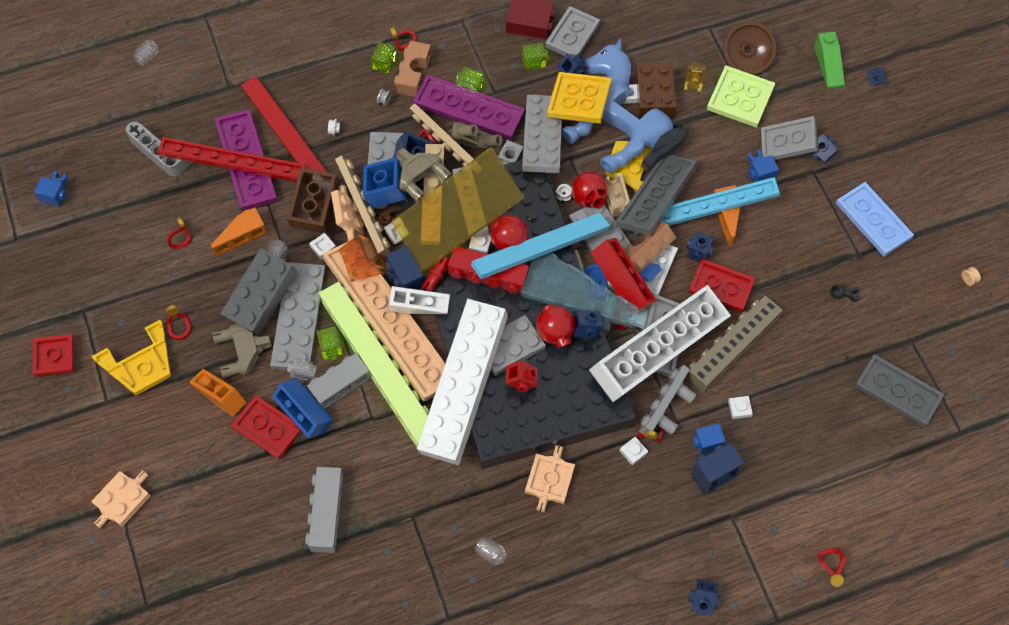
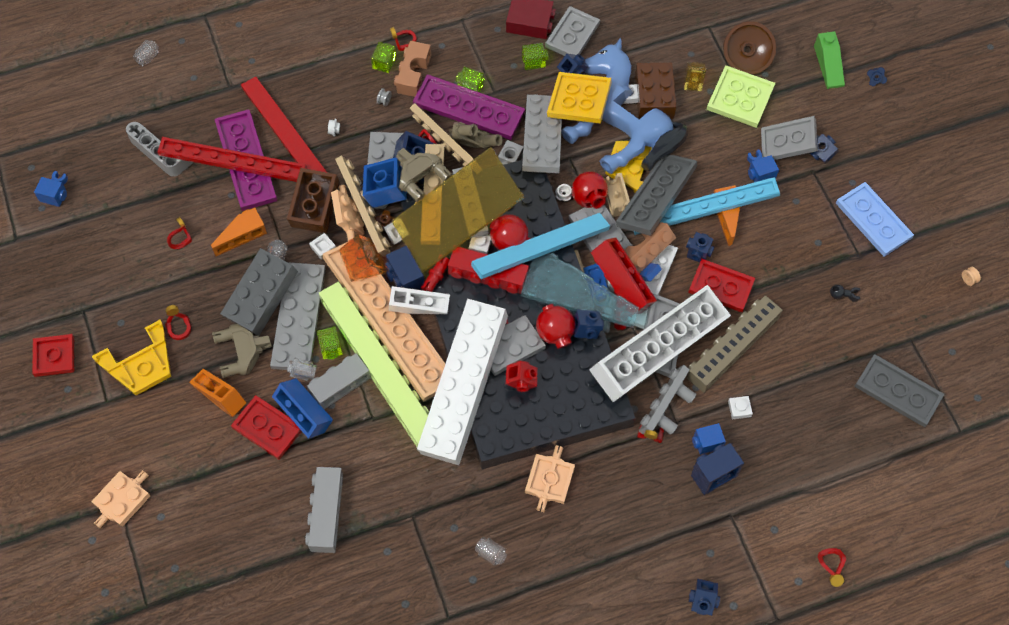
(633, 451): white plate -> none

